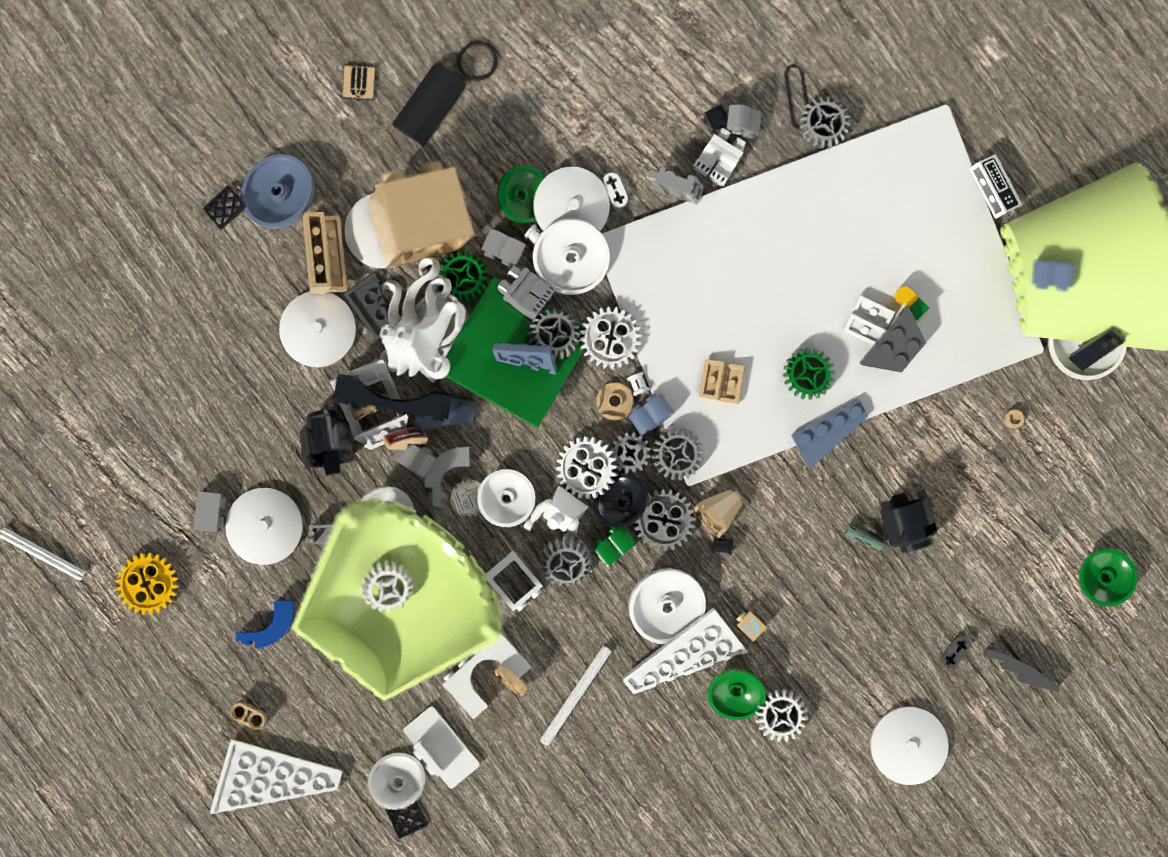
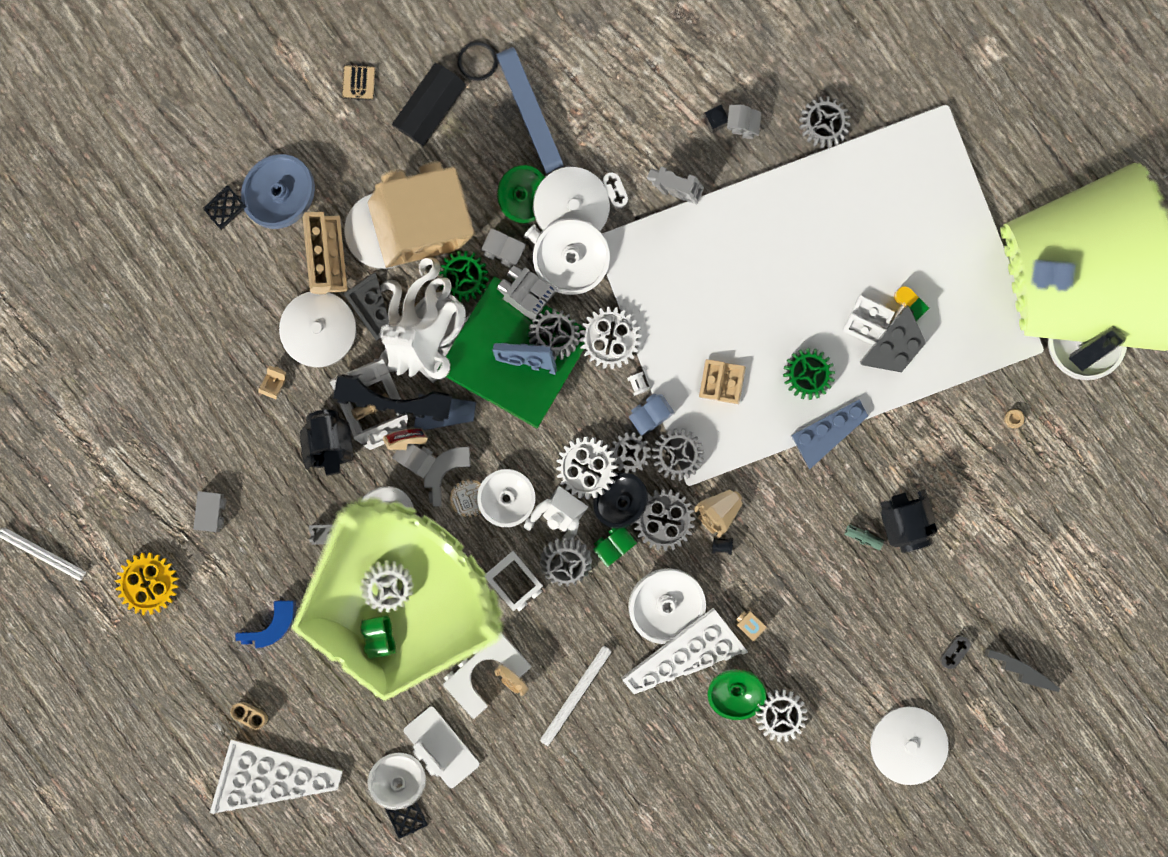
(264, 526): white dish -> none
(273, 382): none -> tan bracket
(378, 637): none -> green brick
(529, 110): none -> sand blue beam
(626, 401): tan tile -> none
(724, 153): white hips -> none
(788, 92): black piece -> none
(995, 186): white brick -> none
(1120, 577): green dish -> none

